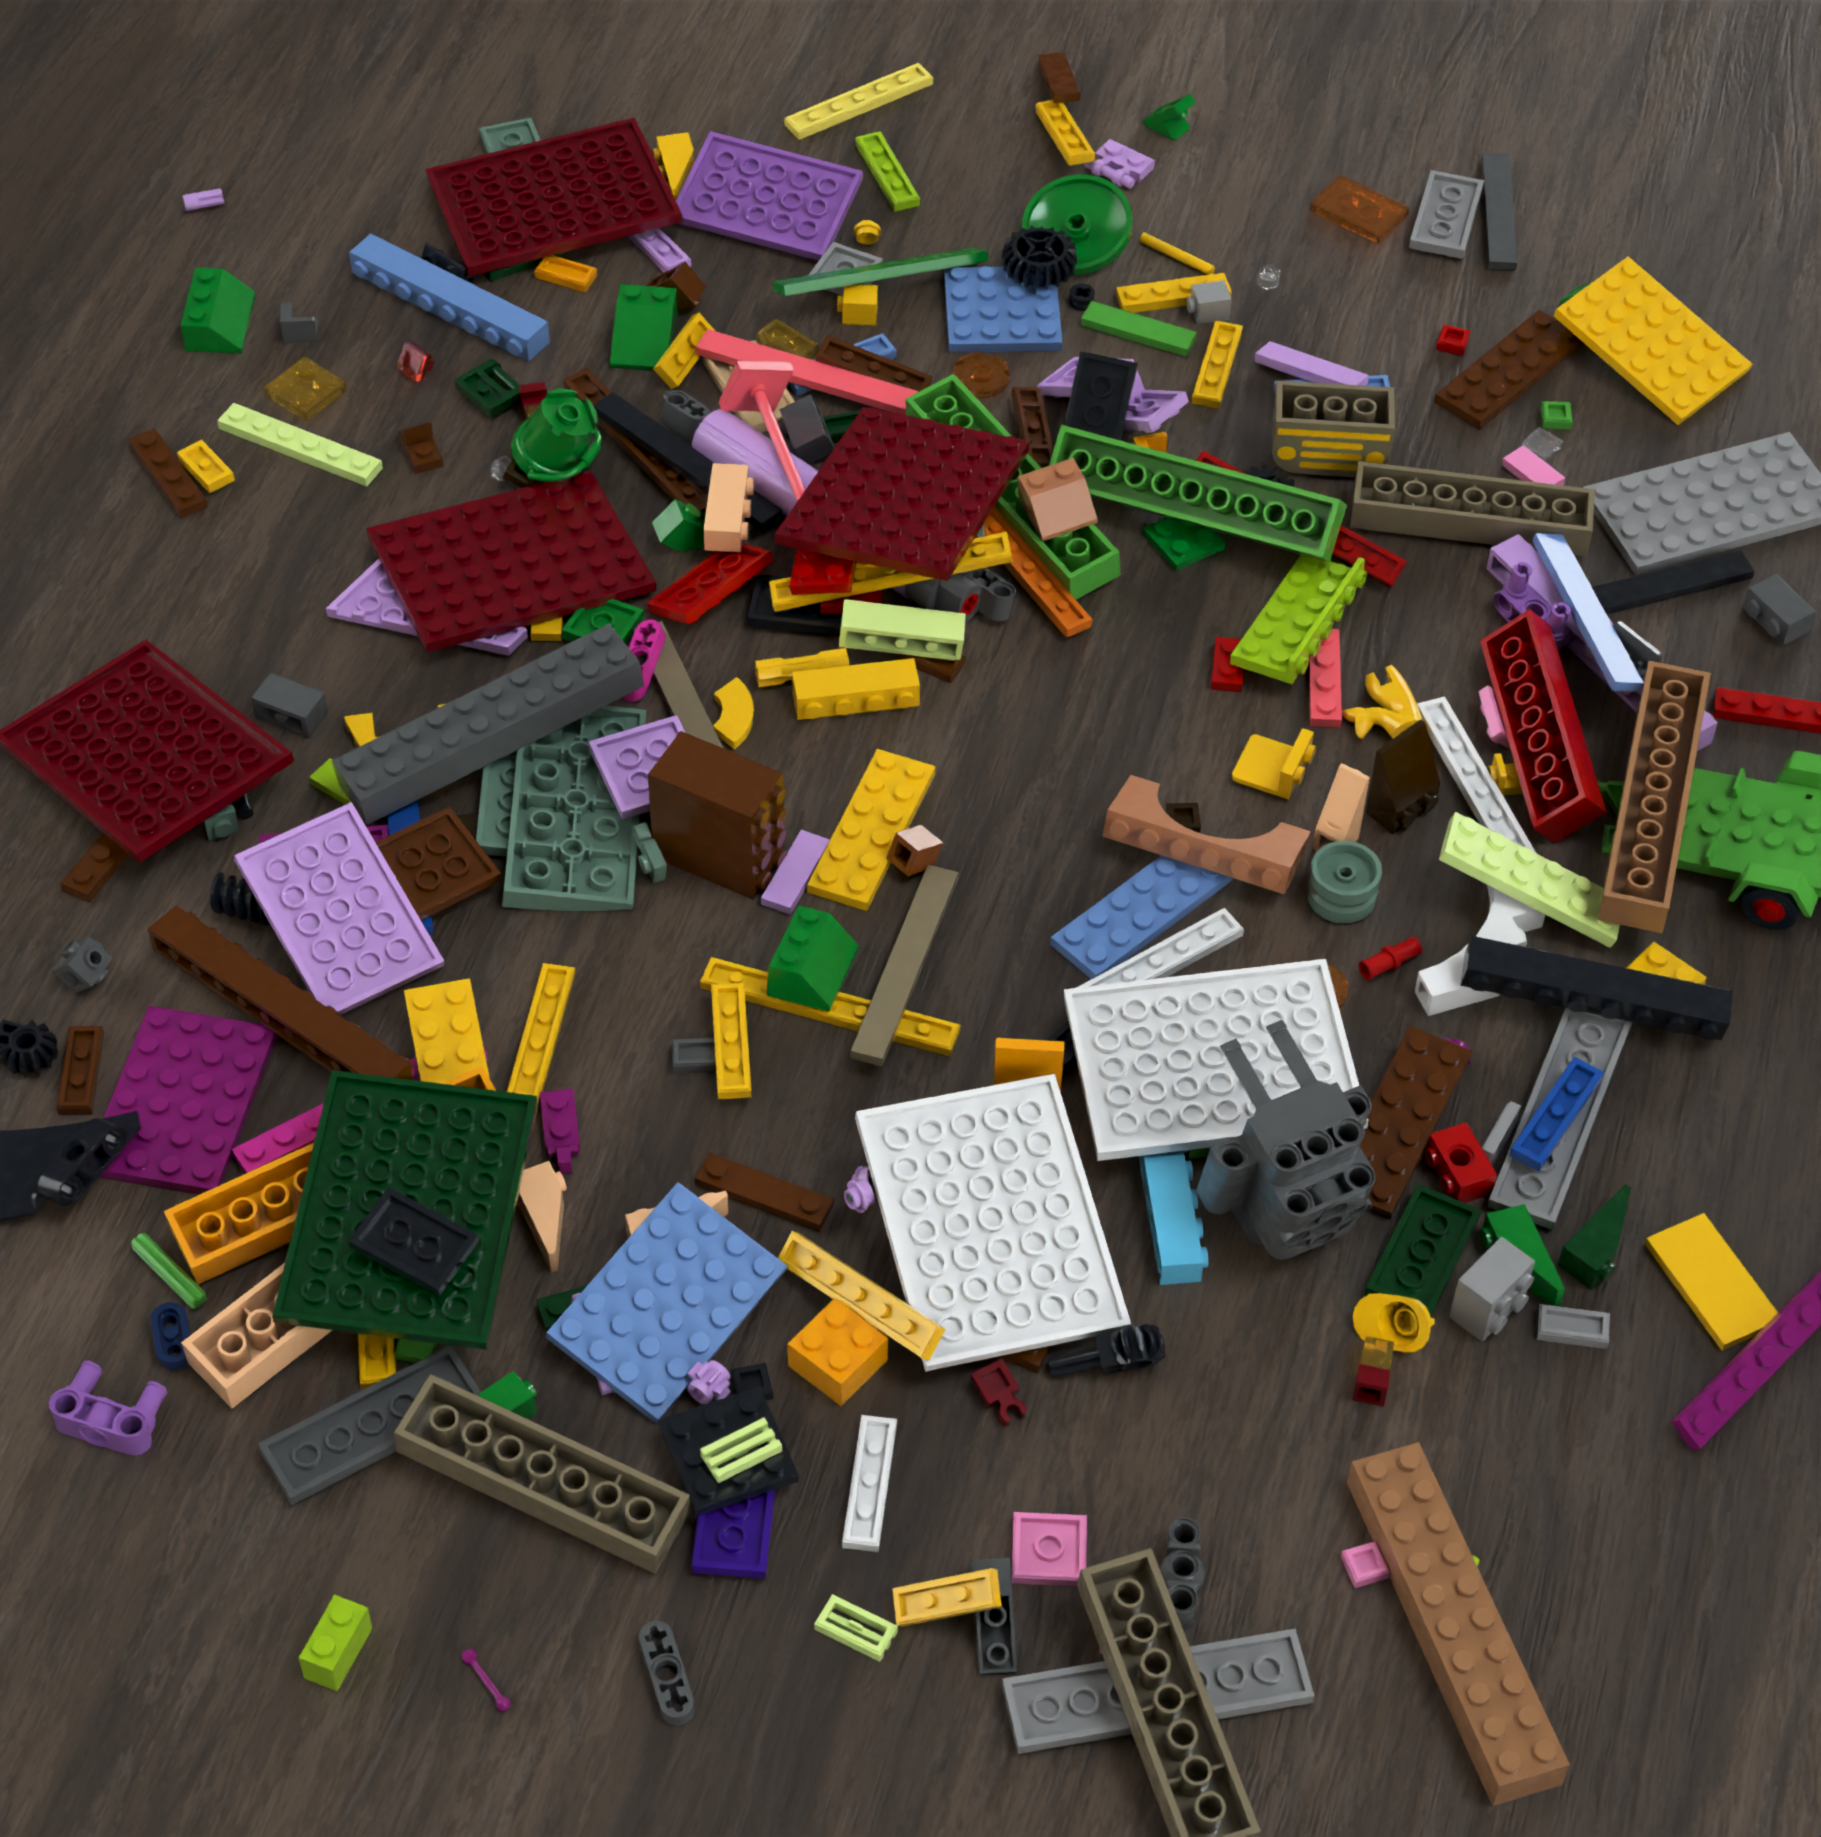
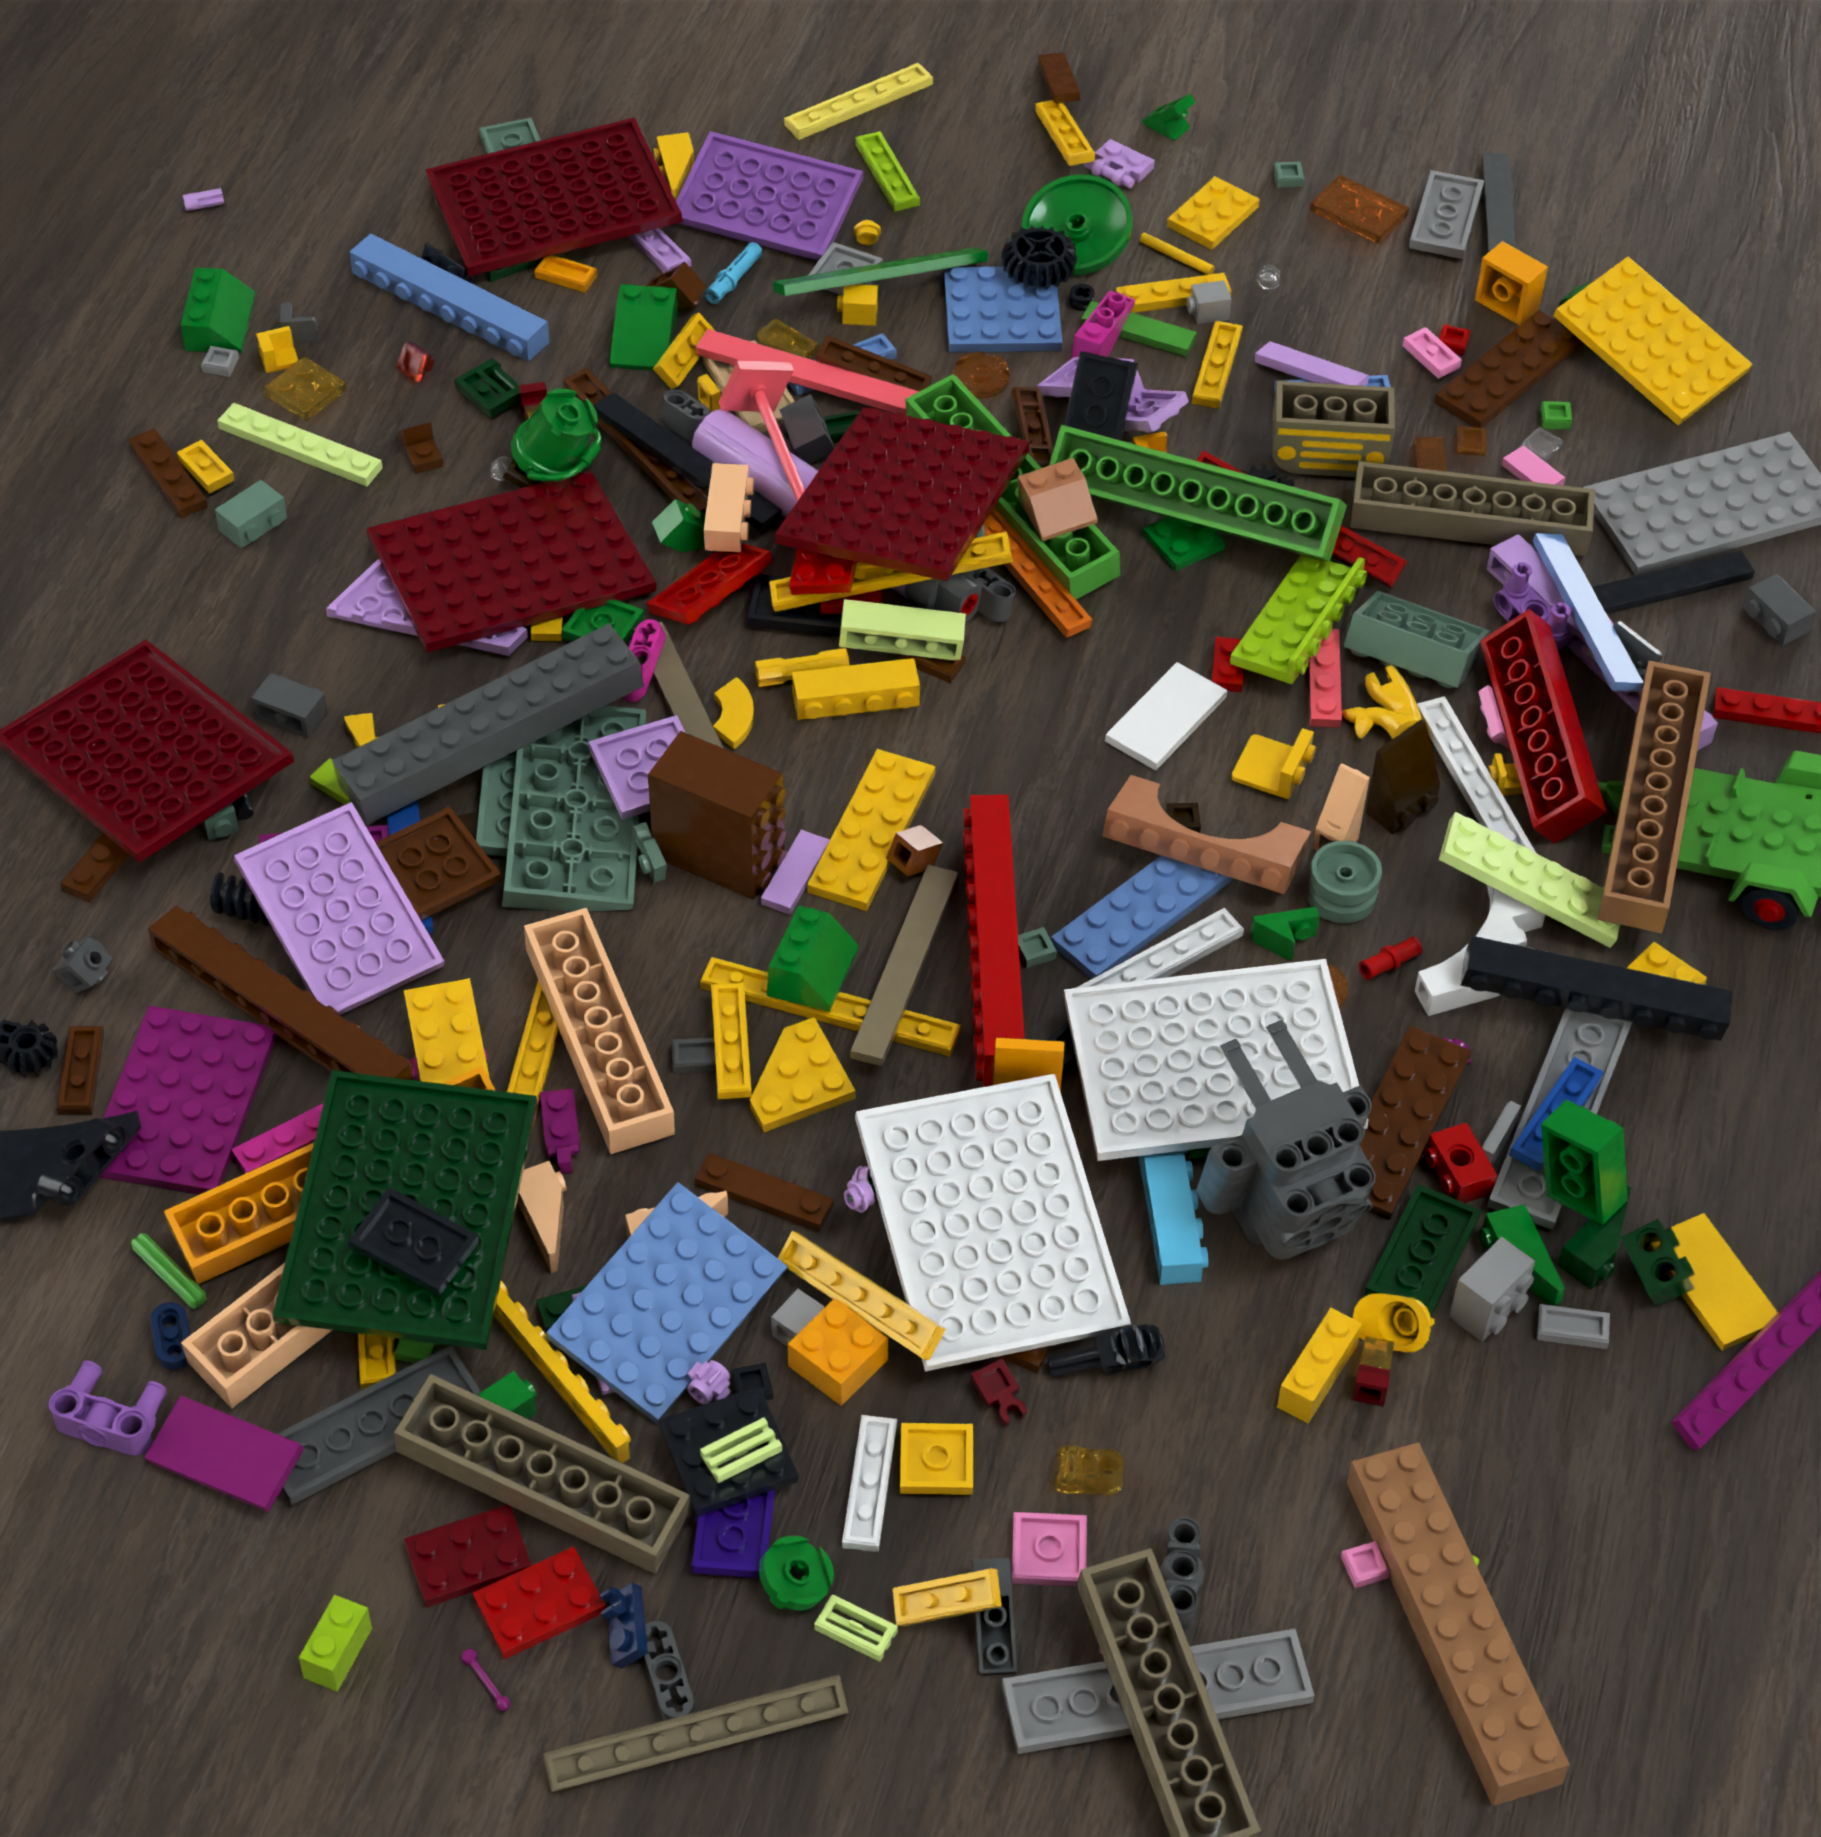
(219, 361): none -> light grey tile
(224, 1453): none -> magenta tile
(251, 514): none -> sand green brick
(277, 349): none -> yellow panel
(466, 1555): none -> dark red plate
(539, 1602): none -> red plate
(556, 1371): none -> yellow plate
(599, 1031): none -> light nougat brick
(626, 1624): none -> dark blue plate
(694, 1733): none -> dark tan tile
(708, 393): none -> yellow tile
(727, 279): none -> medium azure pin
(782, 1587): none -> green plate
(794, 1316): none -> light grey panel
(799, 1078): none -> yellow plate
(936, 1459): none -> yellow plate
(992, 929): none -> red brick
(1036, 947): none -> sand green tile
(1088, 1469): none -> clear yellow piece
(1103, 325): none -> dark pink slope
(1166, 716): none -> white tile
(1213, 212): none -> yellow plate
(1281, 929): none -> green slope
(1288, 174): none -> sand green tile
(1319, 1365): none -> yellow brick
(1415, 639): none -> sand green slope
(1430, 453): none -> clear orange tile
(1432, 353): none -> bright pink plate
(1471, 440): none -> clear orange tile
(1511, 283): none -> light orange brick
(1584, 1161): none -> green brick
(1654, 1264): none -> dark green brick

